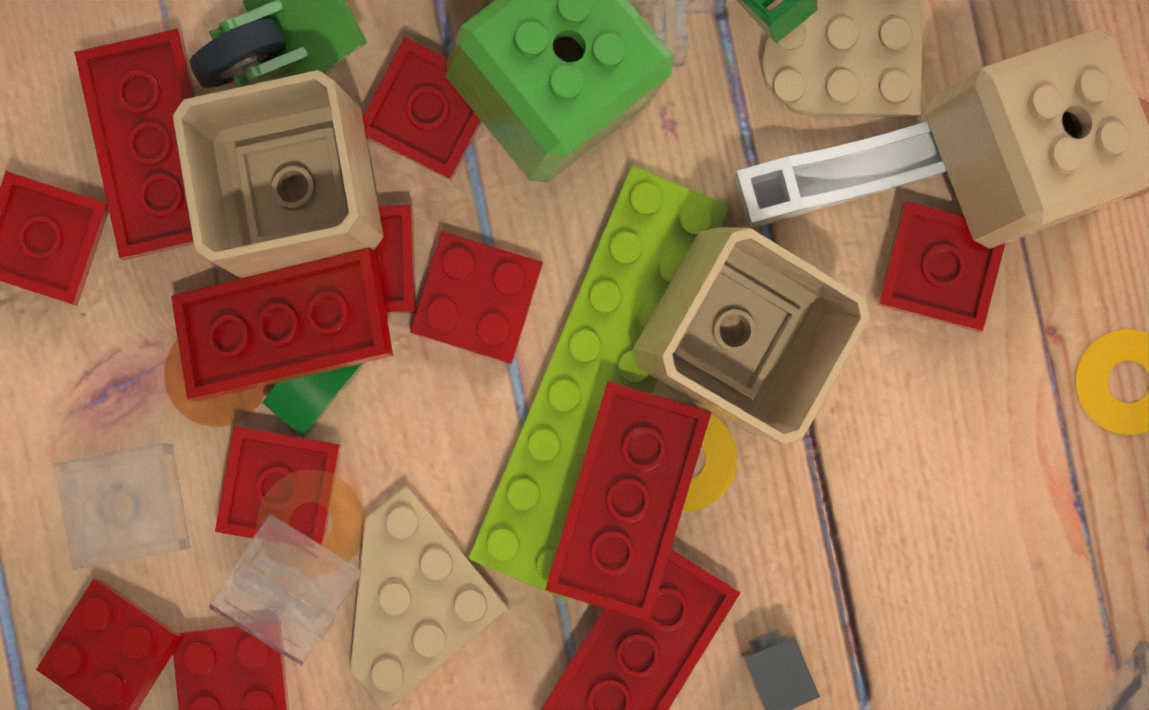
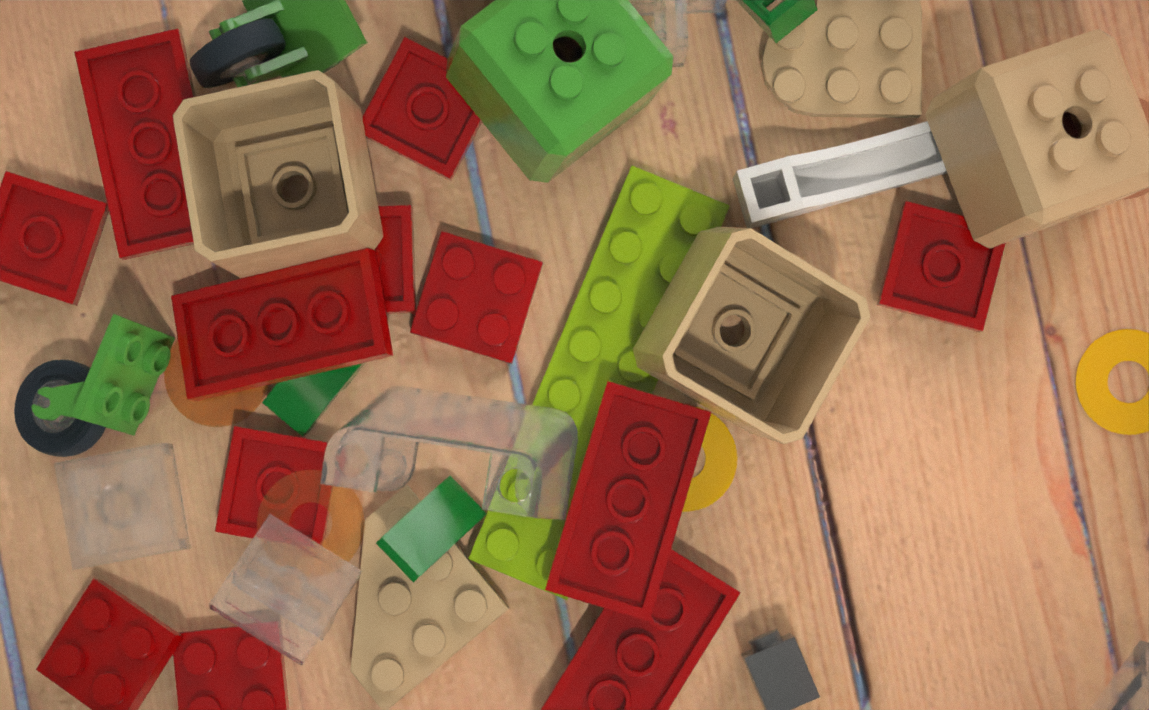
(69, 405): none -> bright green plate
(382, 443): none -> clear windscreen
(431, 528): none -> green slope

